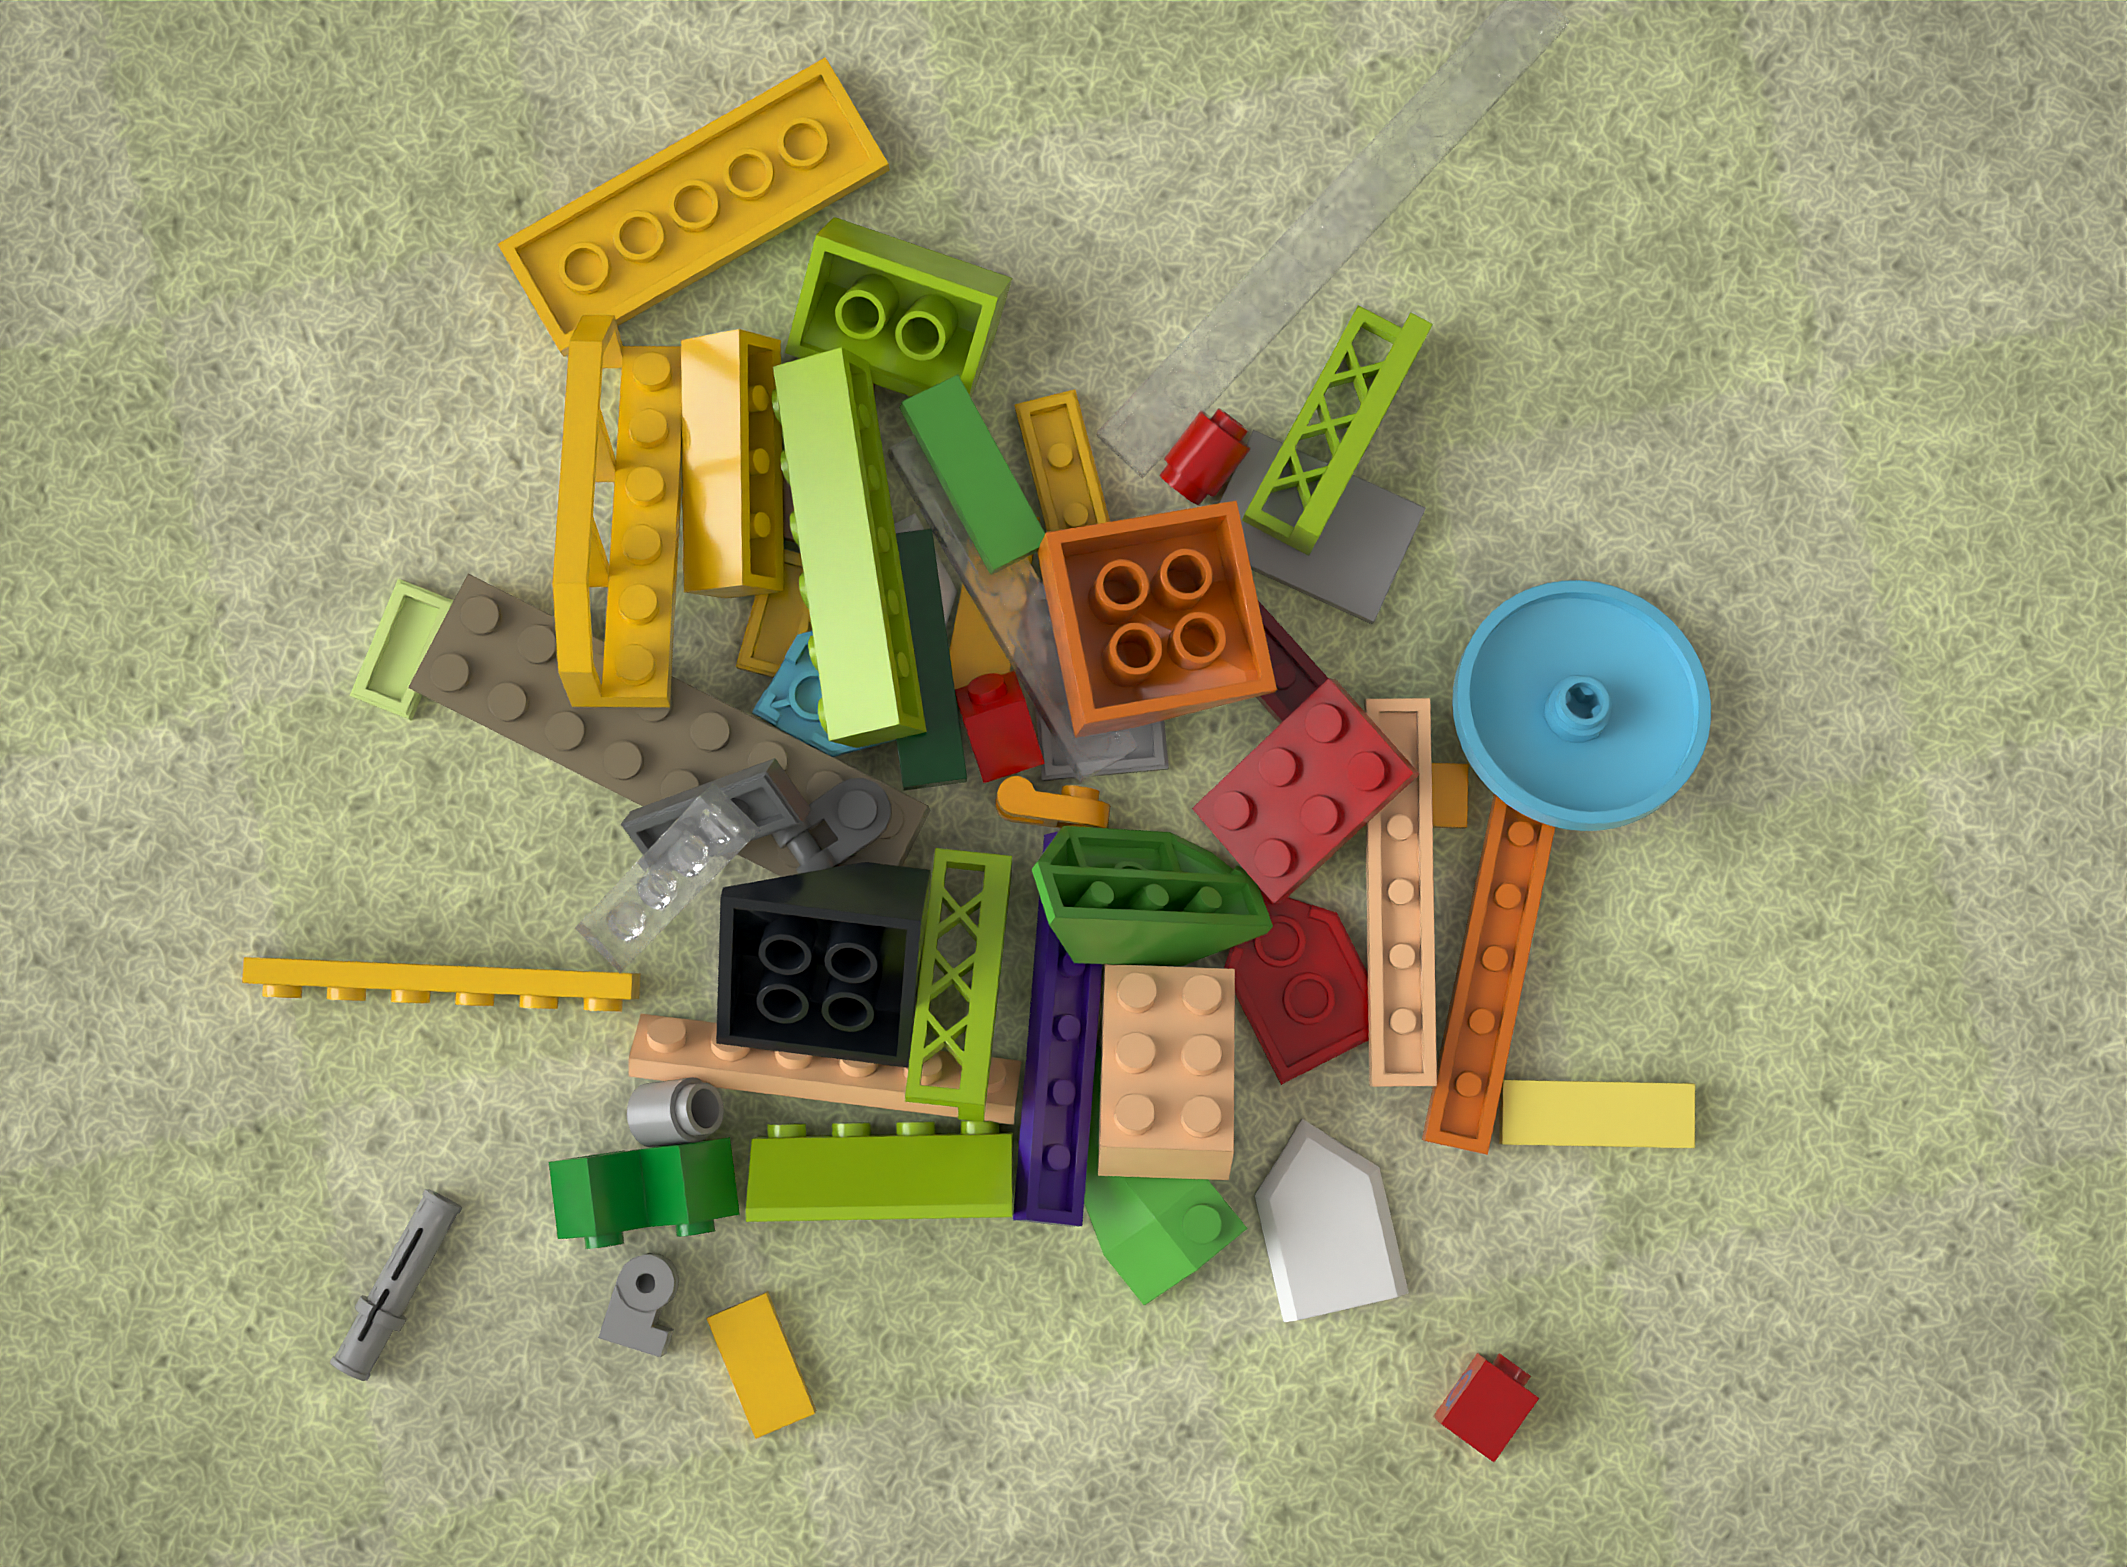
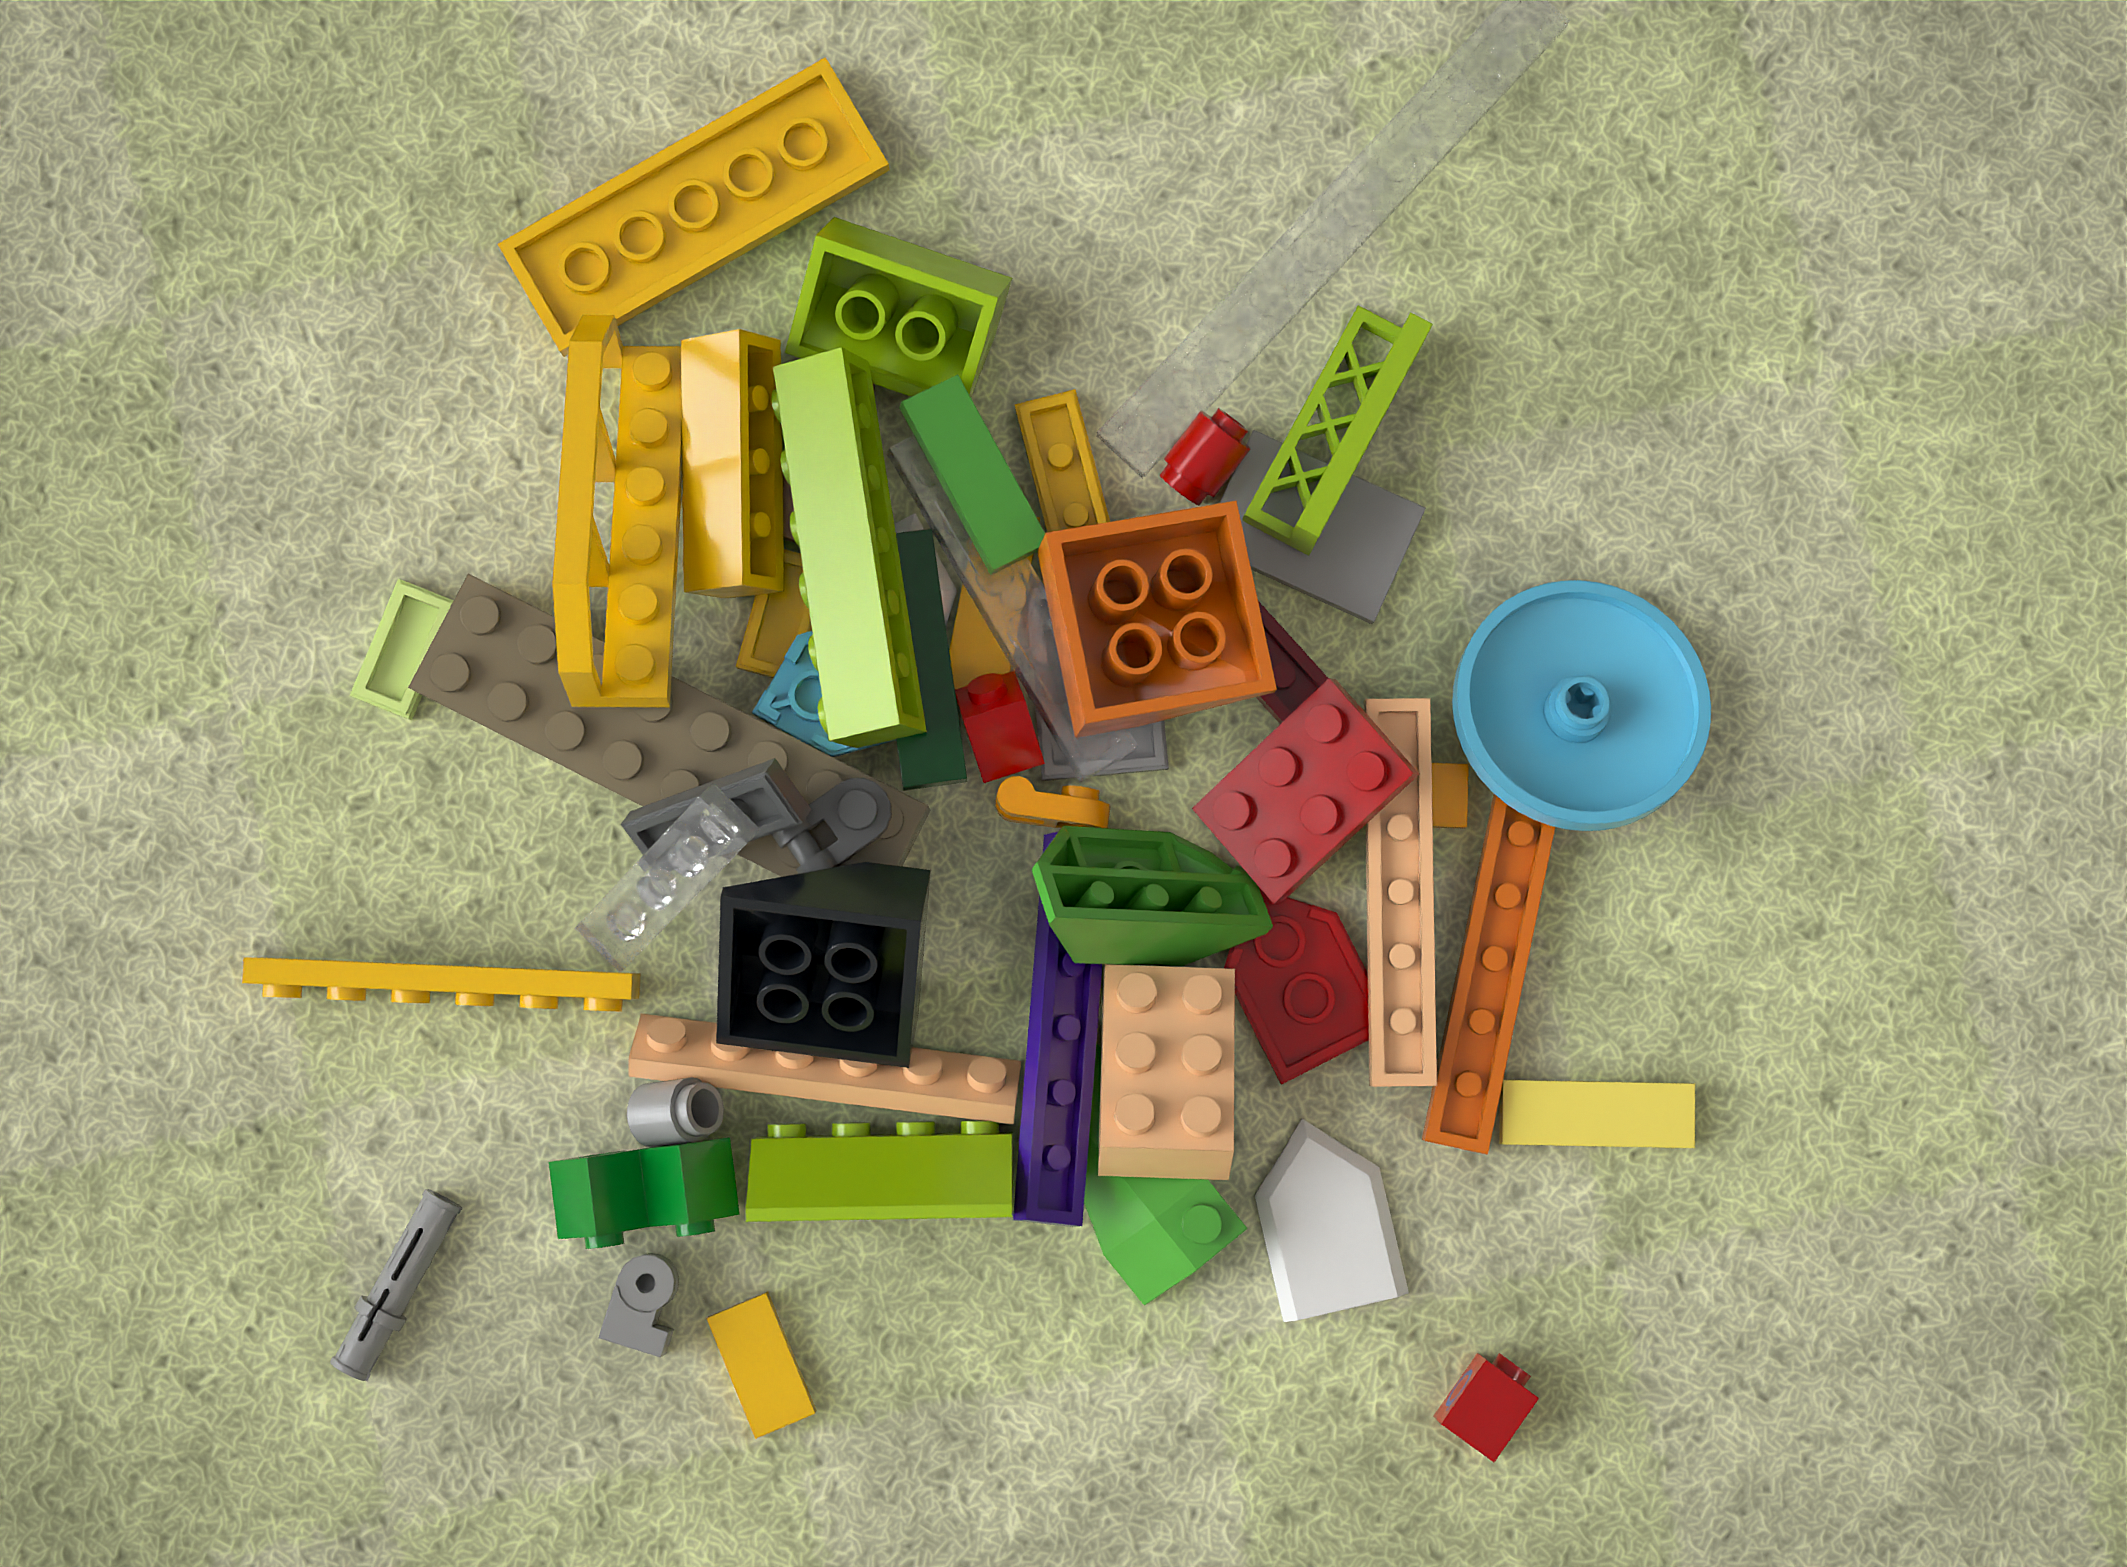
(985, 984): lime fence -> none

